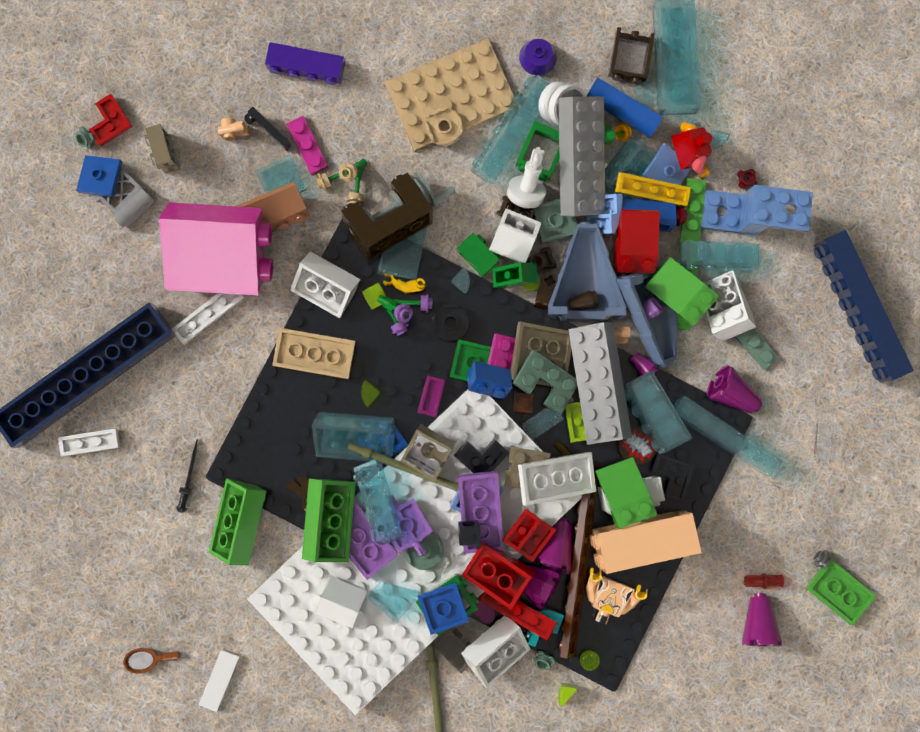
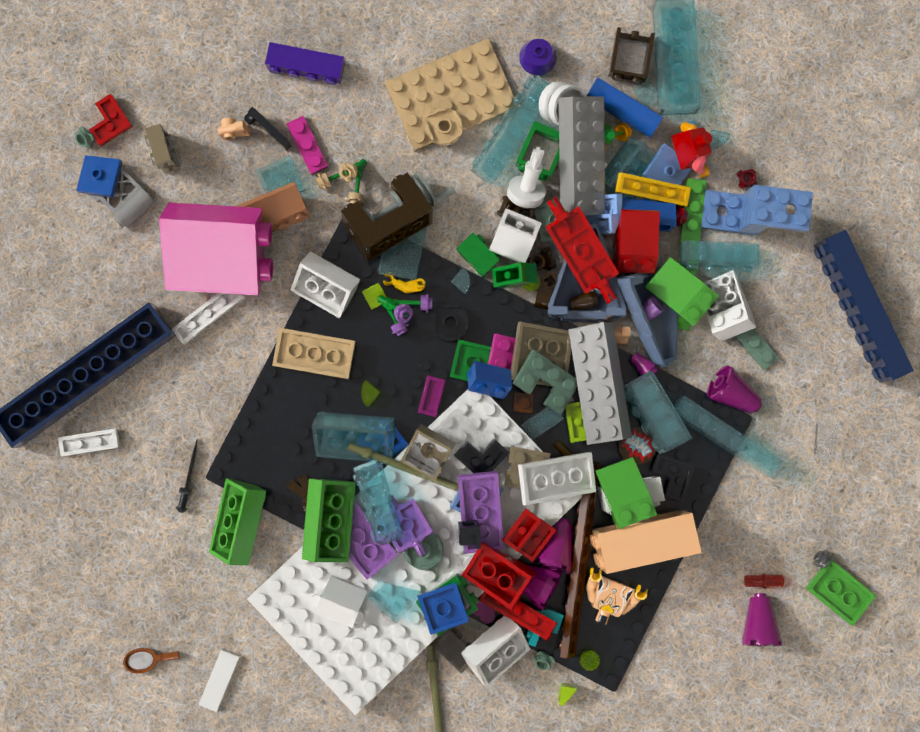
(582, 250): none -> red plate

